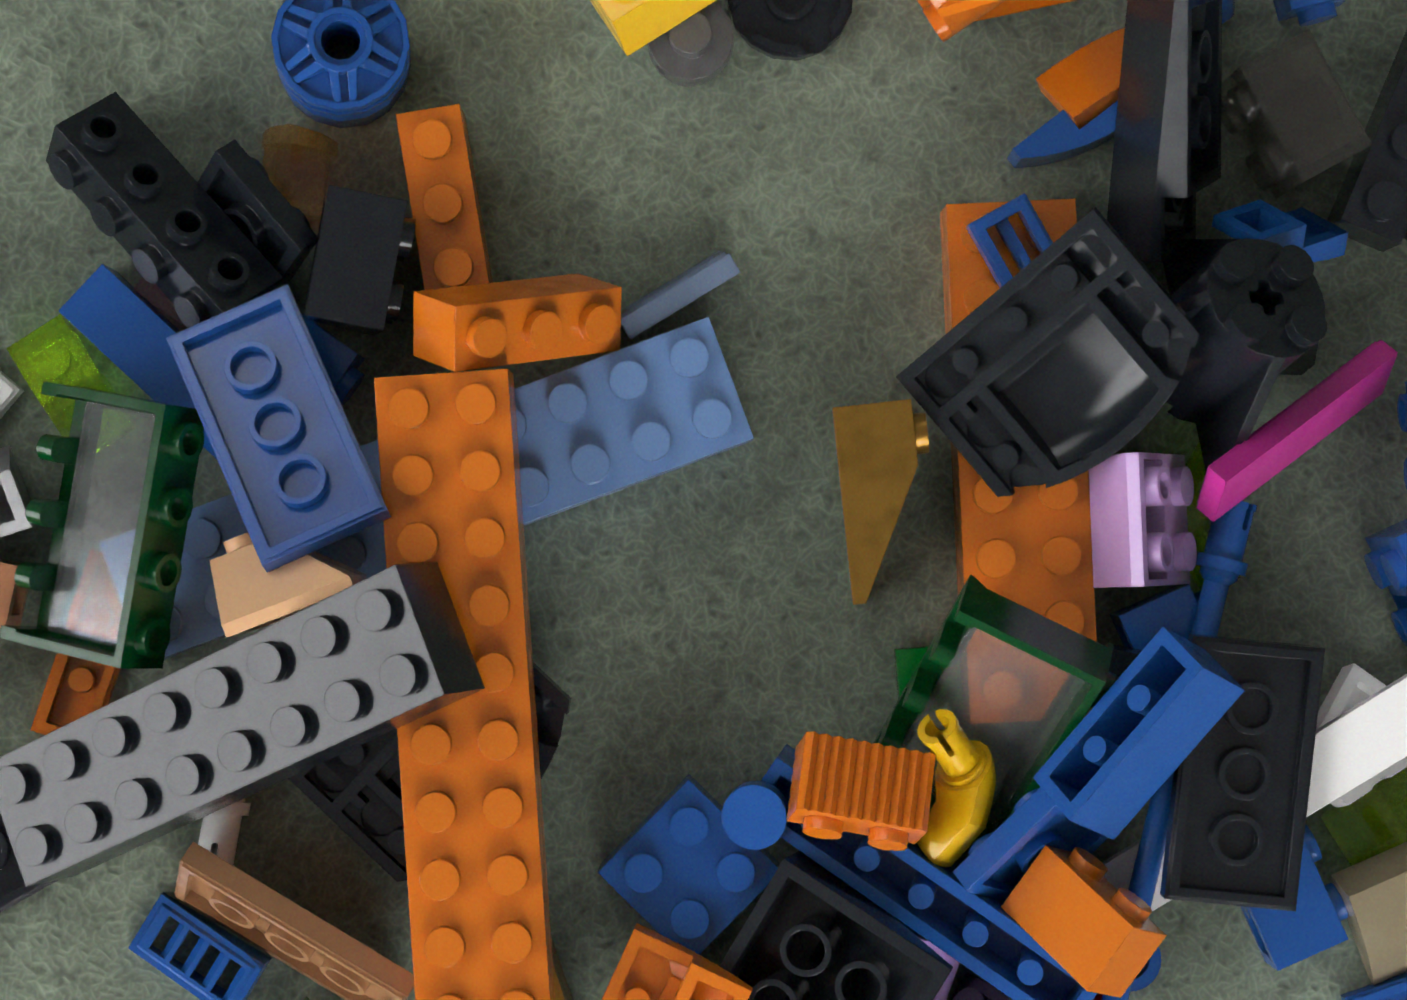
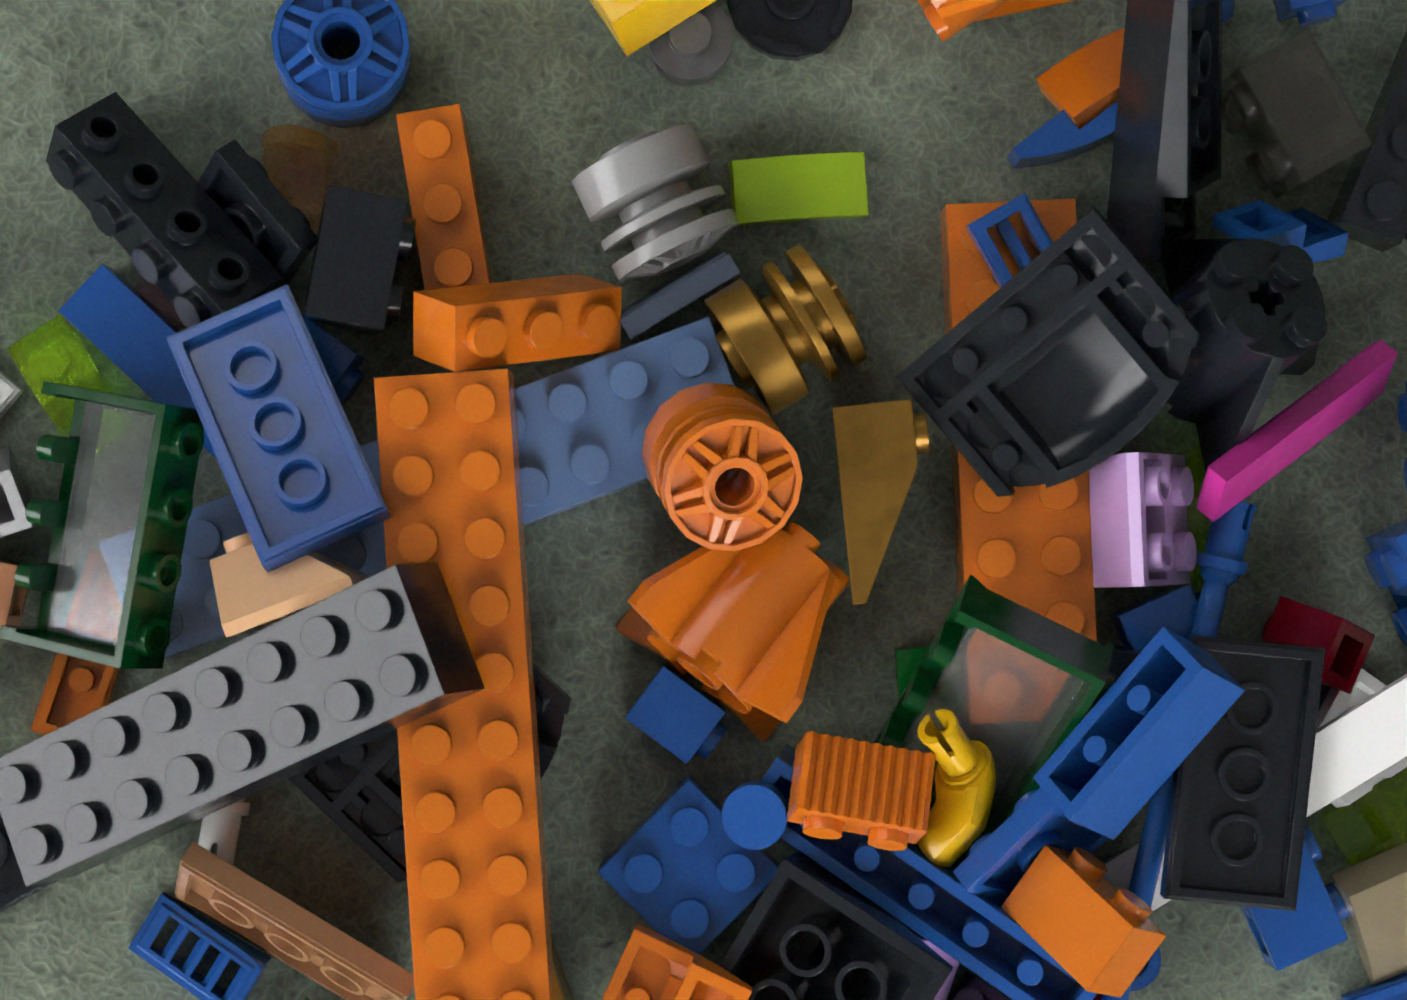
(650, 192): none -> light grey wheel
(678, 716): none -> blue brick
(721, 467): none -> orange wheel
(741, 622): none -> orange brick
(776, 335): none -> pearl gold wheel
(798, 188): none -> lime slope
(1343, 641): none -> dark red brick

